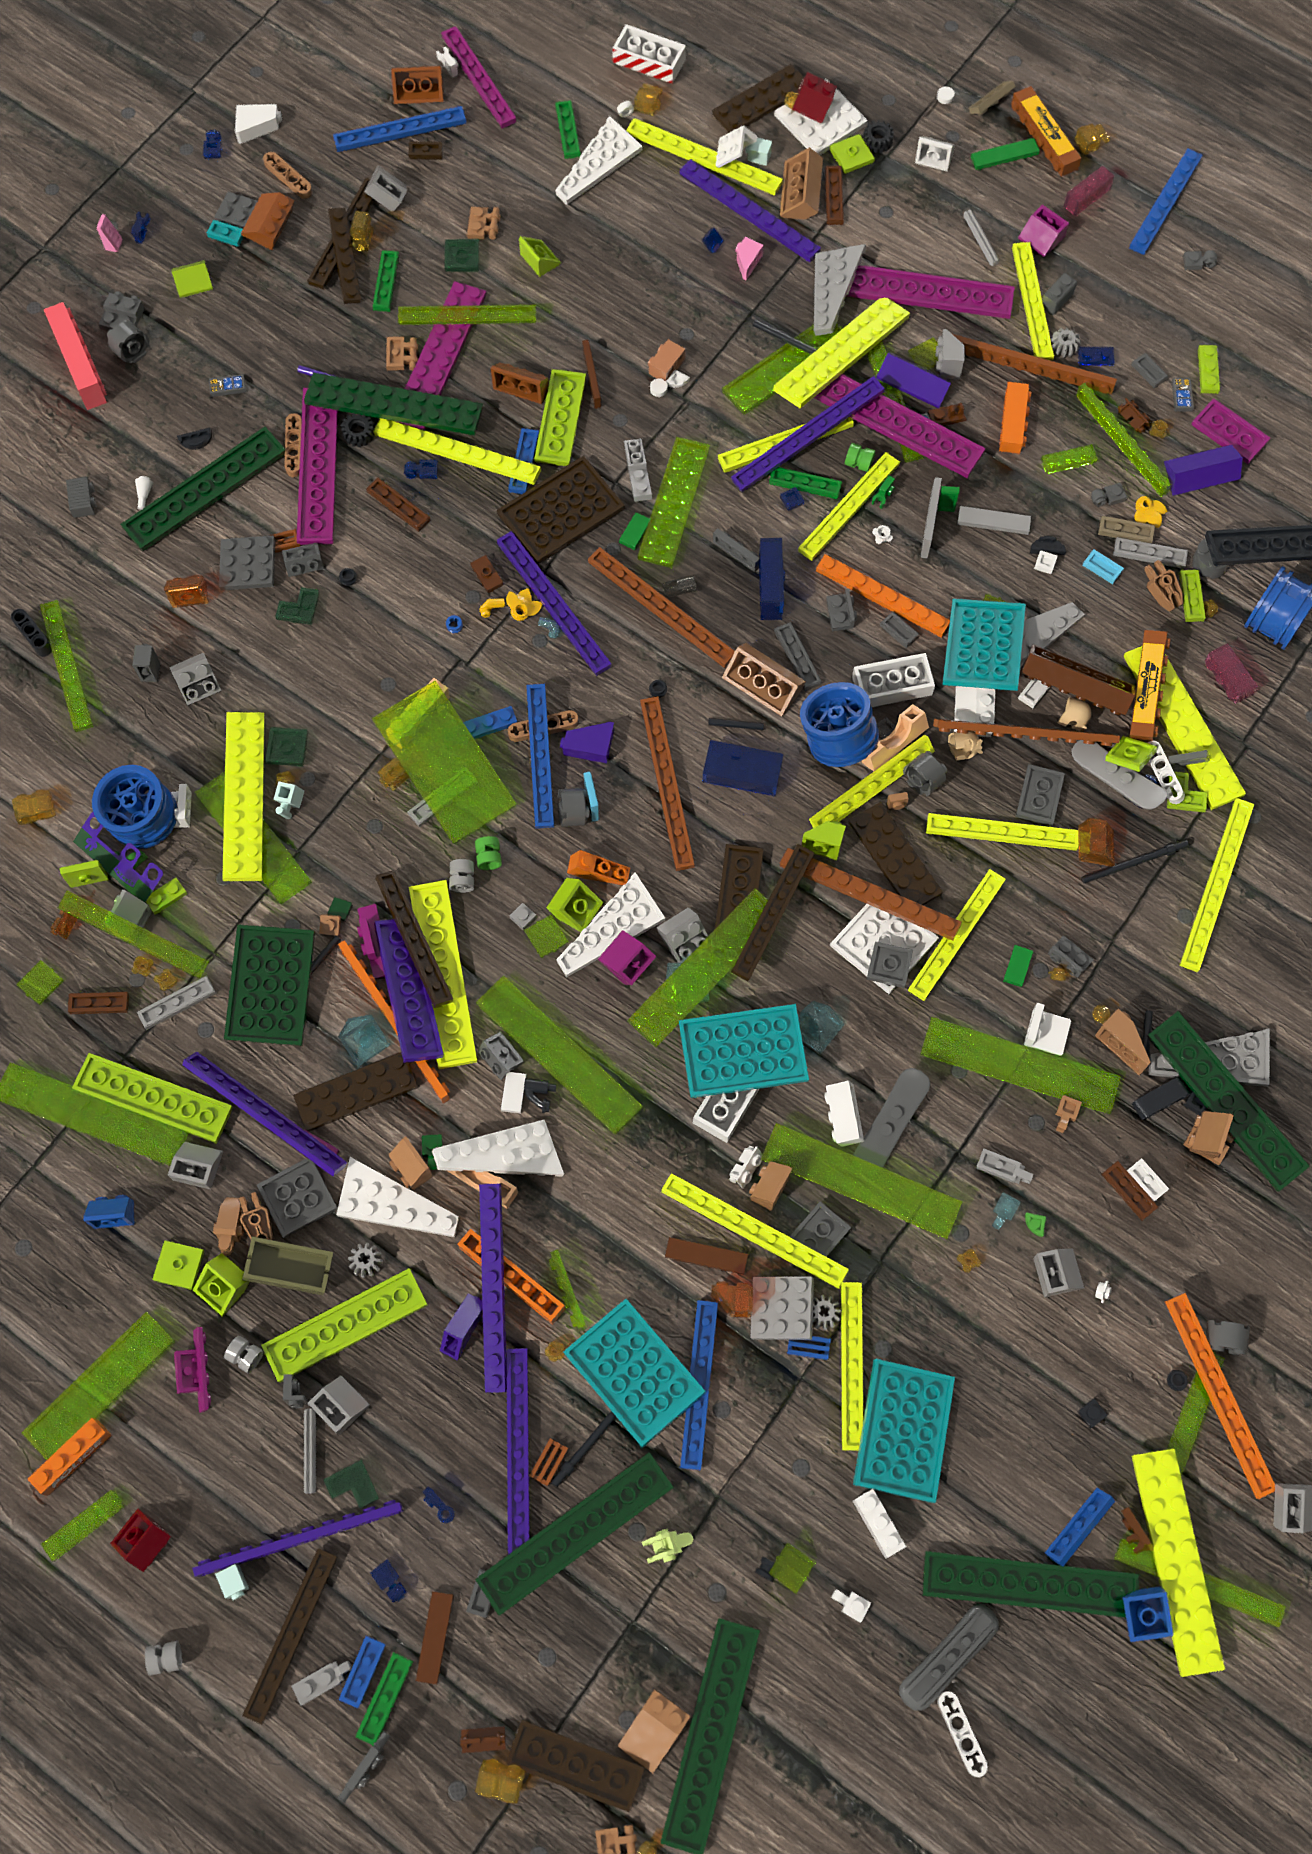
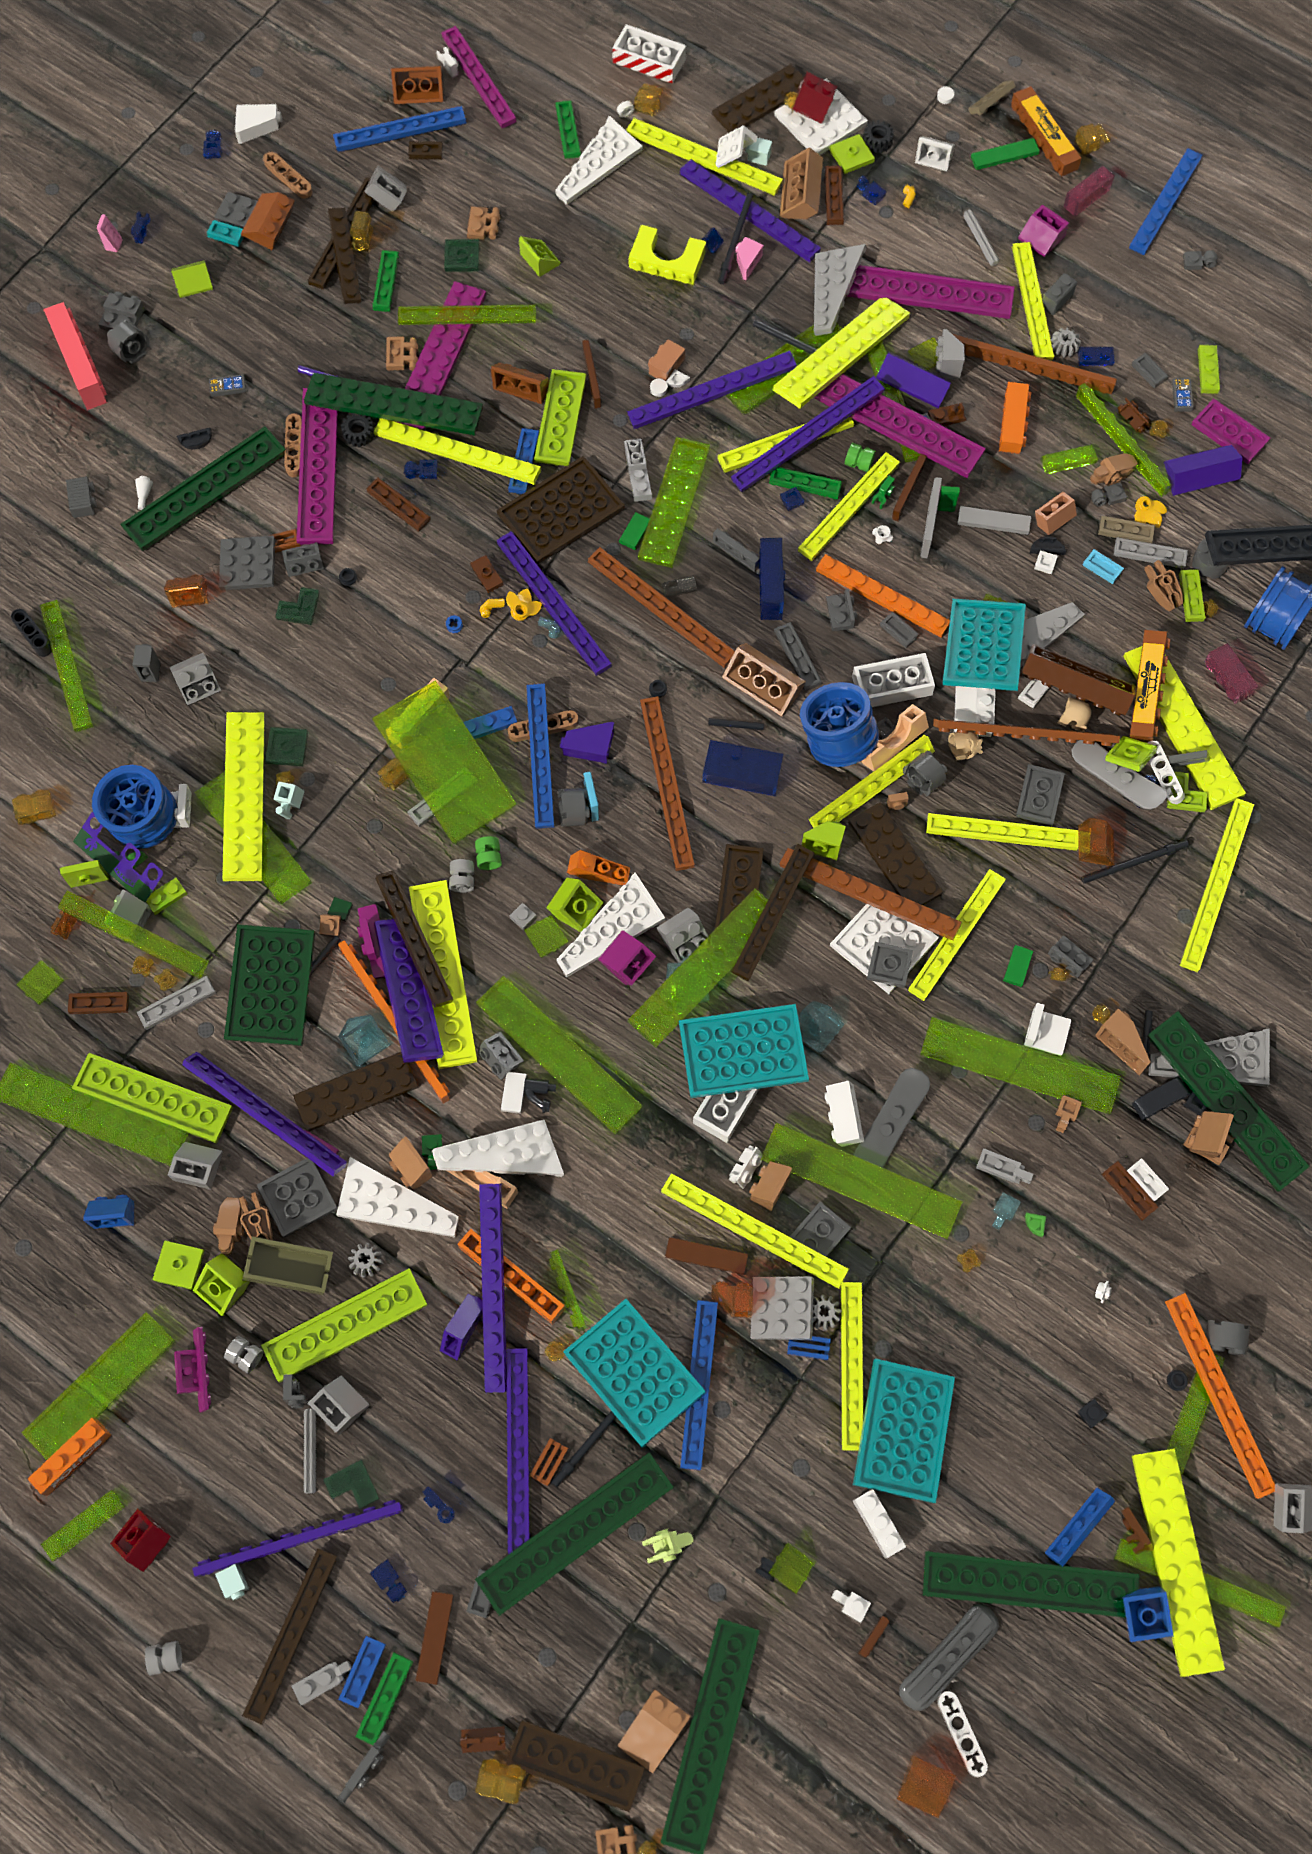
(681, 269): none -> neon yellow arch
(712, 390): none -> dark purple plate
(726, 265): none -> black bar
(871, 192): none -> clear blue plate
(873, 1636): none -> reddish brown tile
(909, 486): none -> reddish brown tile
(910, 191): none -> yellow arm
(926, 1786): none -> clear orange slope
(1056, 513): none -> nougat brick
(1058, 1272): light grey slope -> none
(1114, 469): none -> medium nougat hinge

